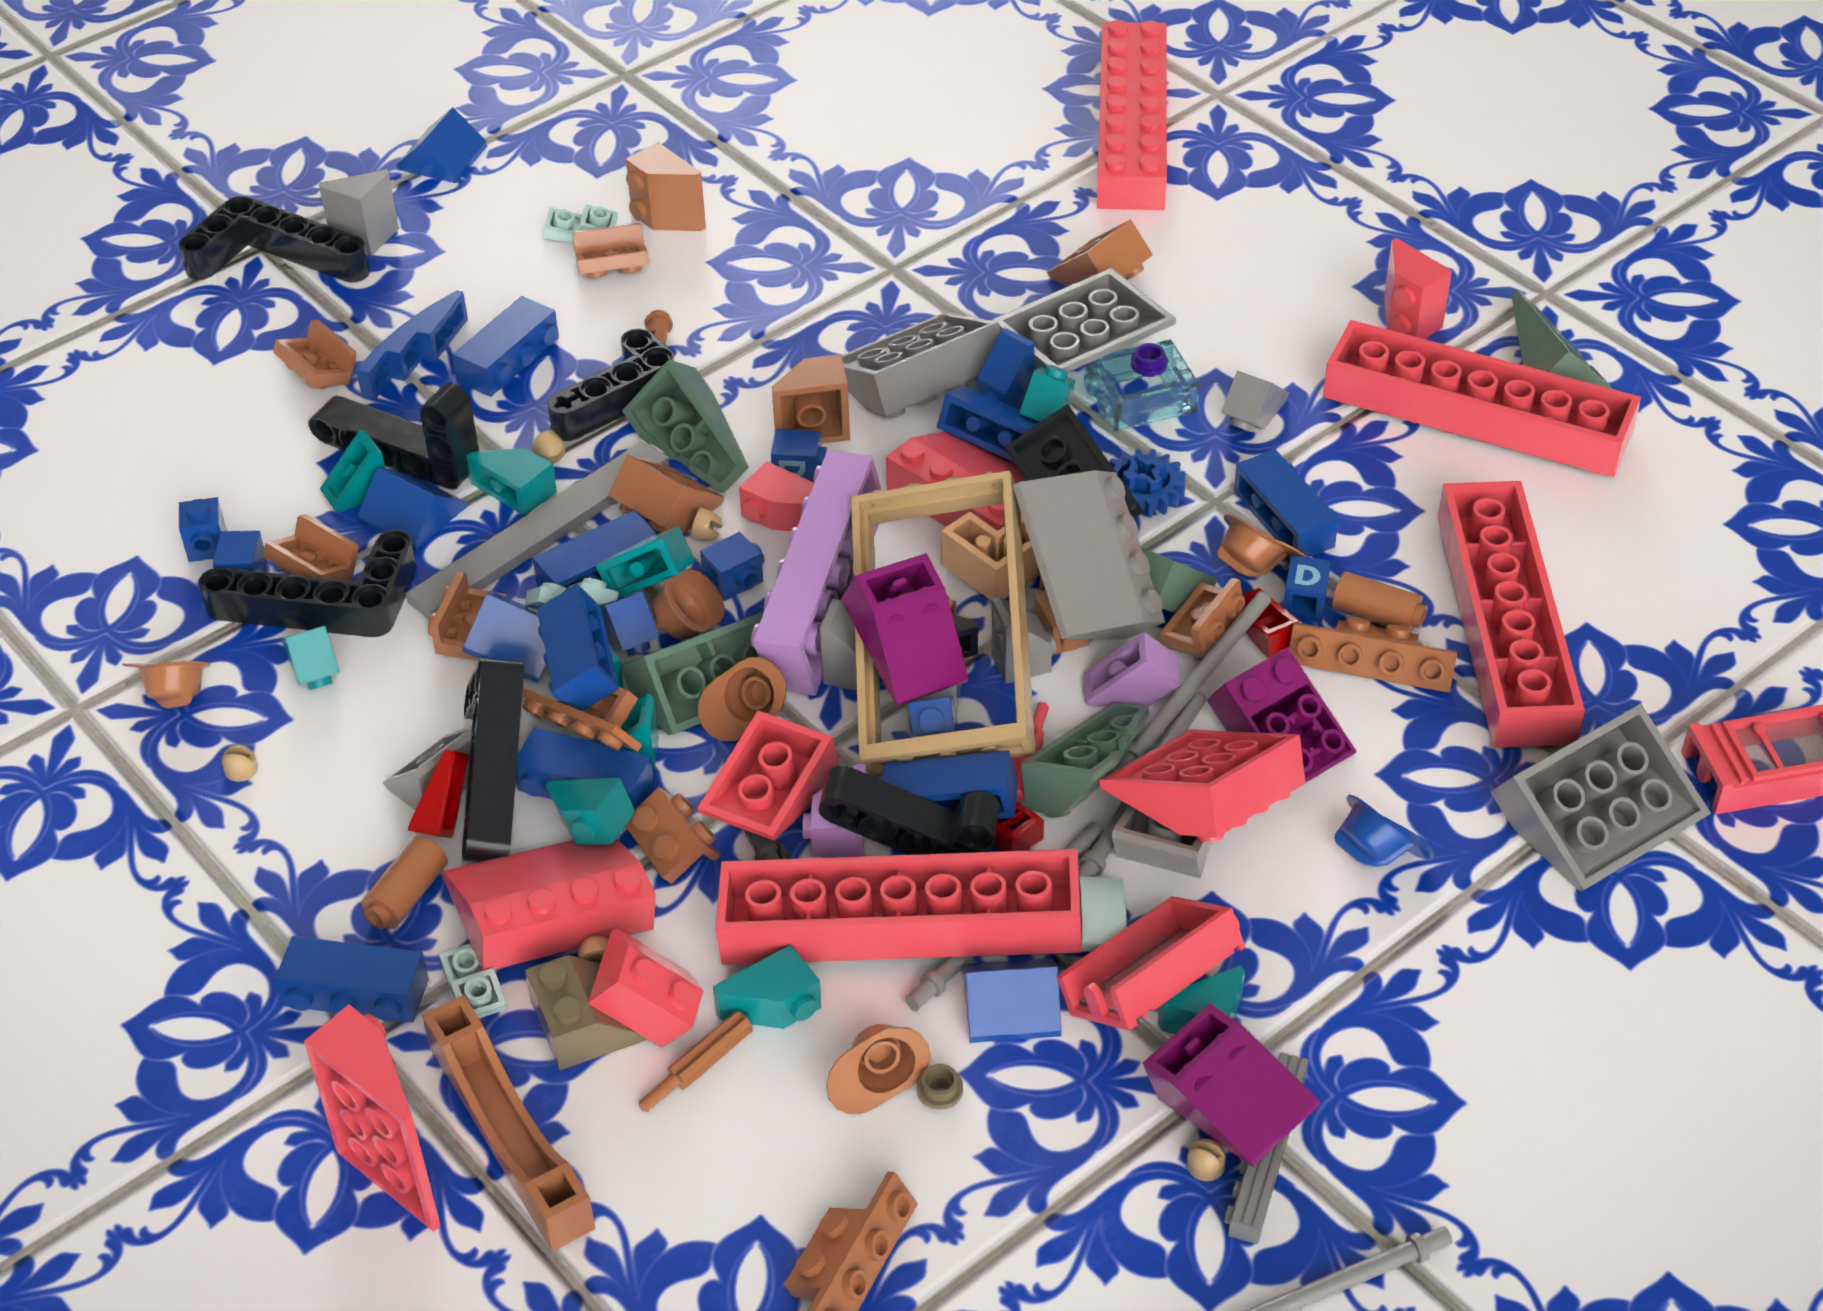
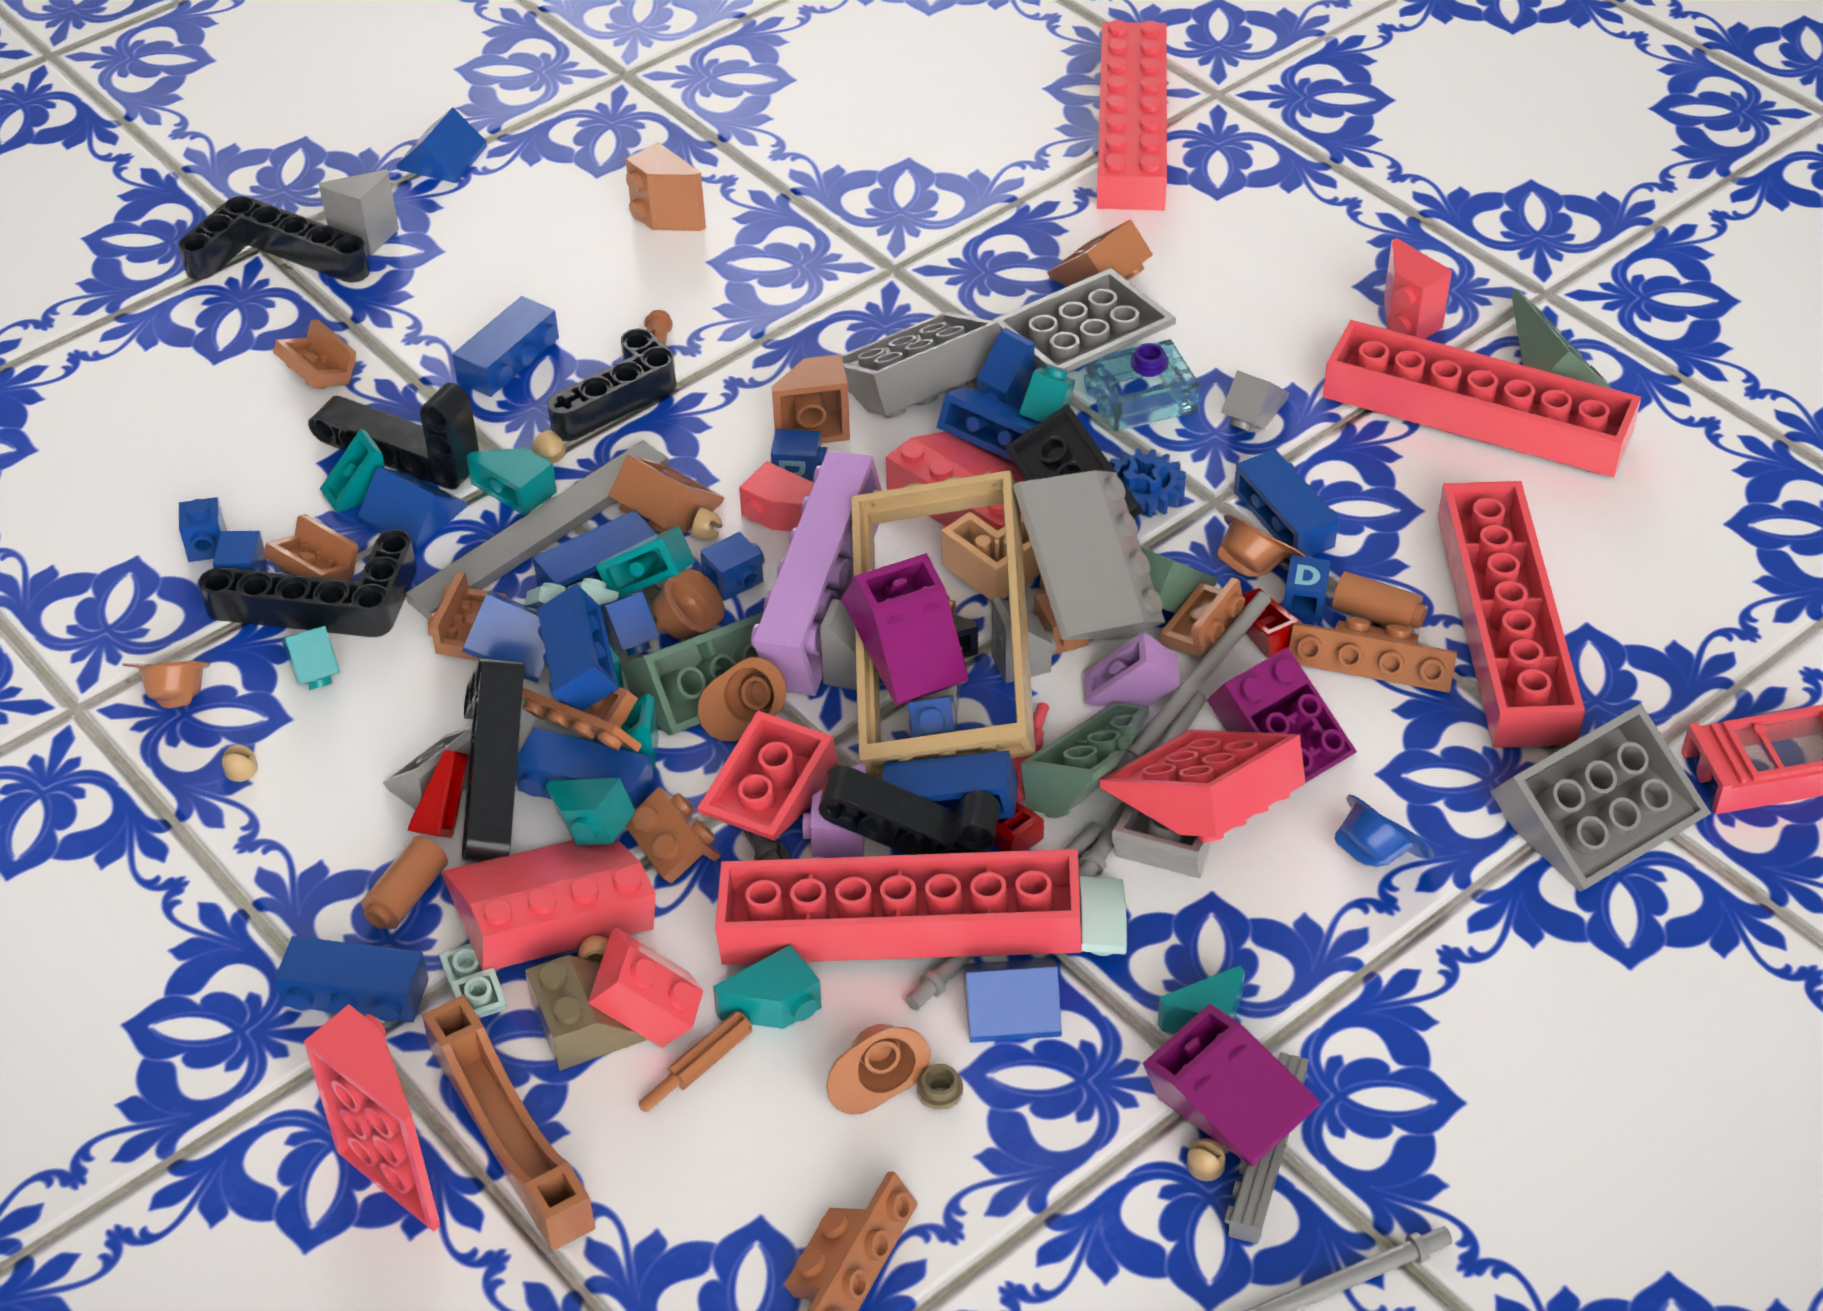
(416, 340): blue slope -> none
(562, 222): light aqua slope -> none
(610, 249): bracket -> none
(687, 423): sand green wedge -> none
(1150, 961): coral door -> none

